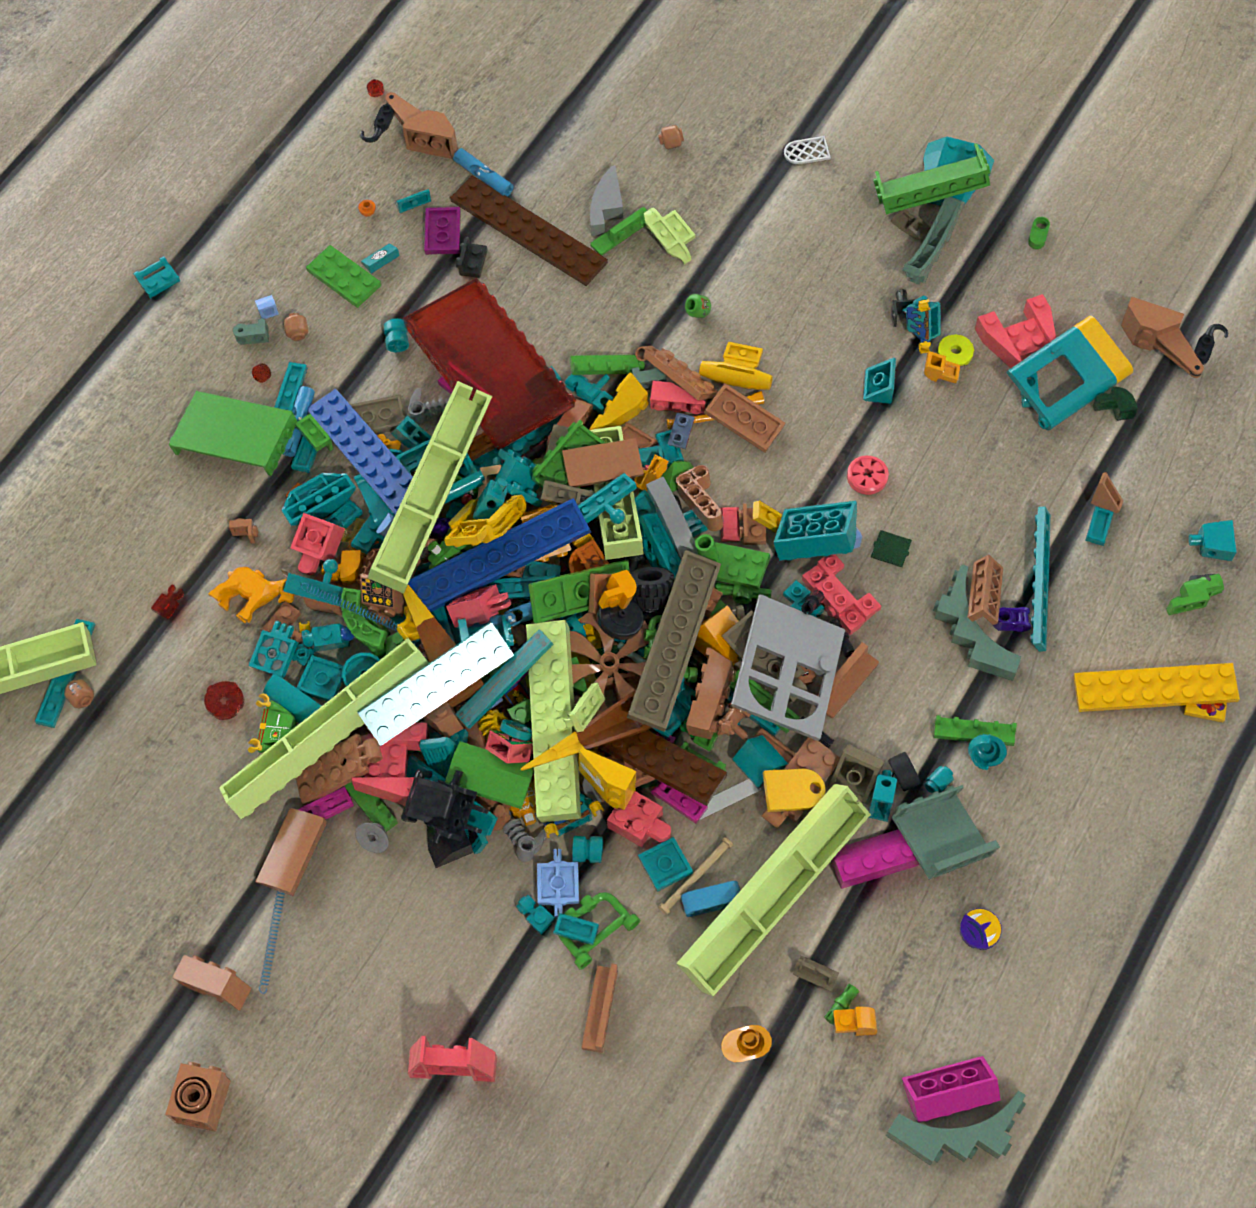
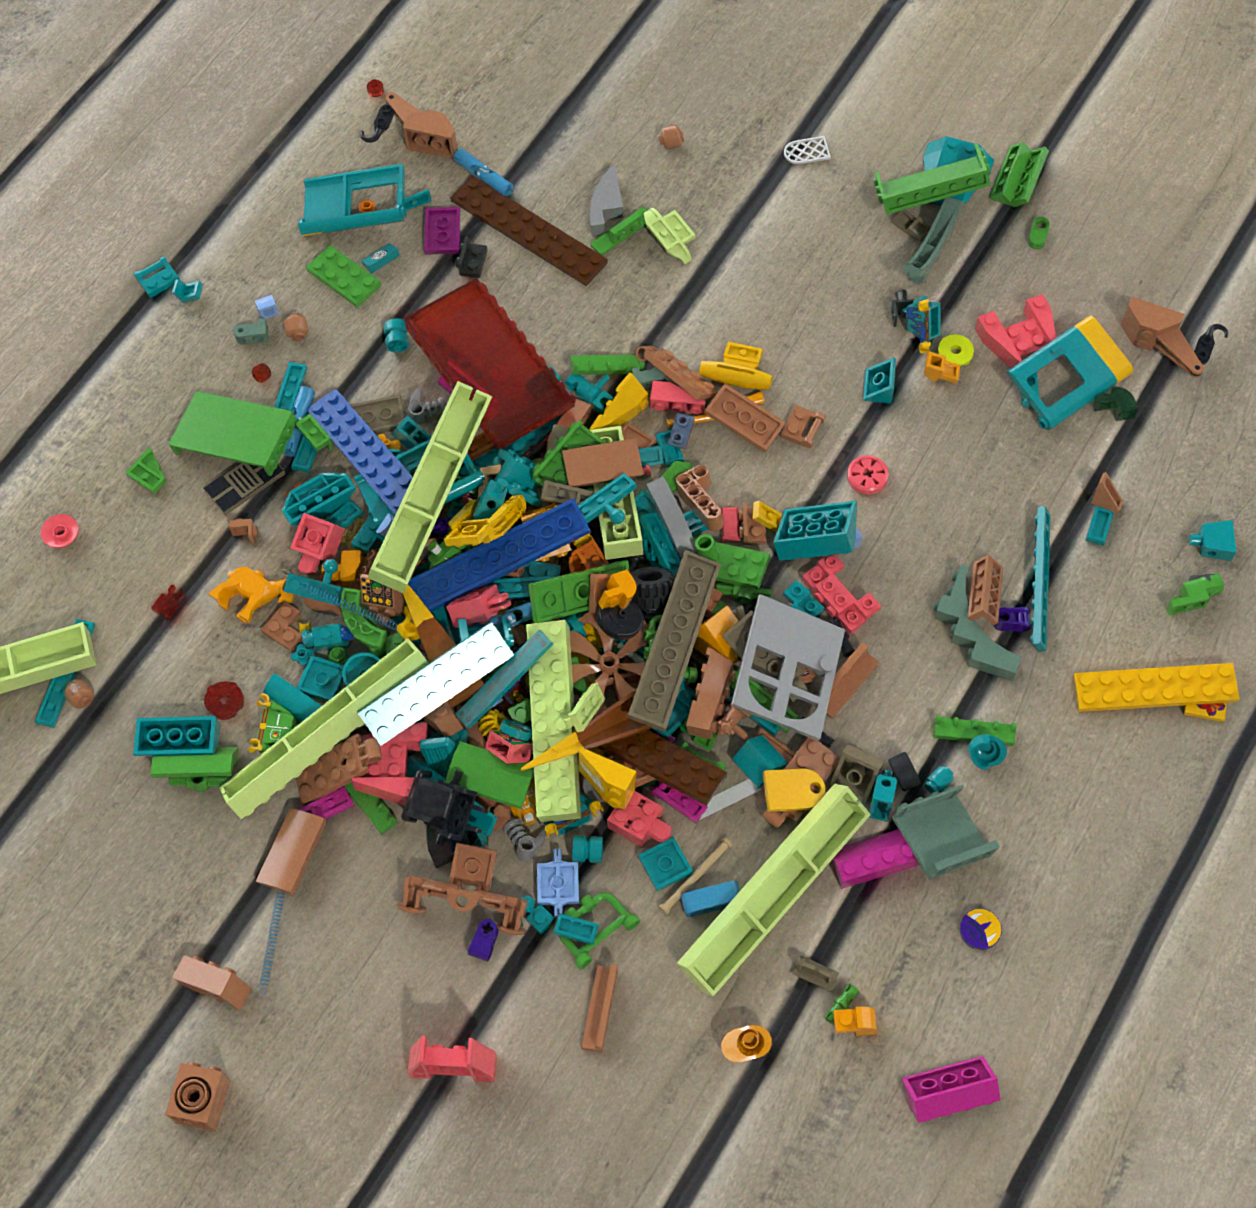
(54, 526): none -> coral dish
(147, 472): none -> bright green wing
(176, 736): none -> teal slope
(187, 292): none -> teal bracket
(202, 765): none -> bright green slope
(205, 784): none -> bright green axle
(239, 485): none -> tile
(274, 650): teal piece -> none
(330, 200): none -> teal piece
(338, 655): none -> bright green plate
(372, 837): light grey piece -> none
(473, 867): none -> nougat piece
(482, 943): none -> dark purple piece
(655, 470): light orange brick -> none
(697, 306): bright green head -> none
(797, 423): none -> nougat plate
(812, 602): black pin -> none
(891, 548): clear green piece -> none
(927, 1141): sand green arch -> none
(1018, 175): none -> bright green slope

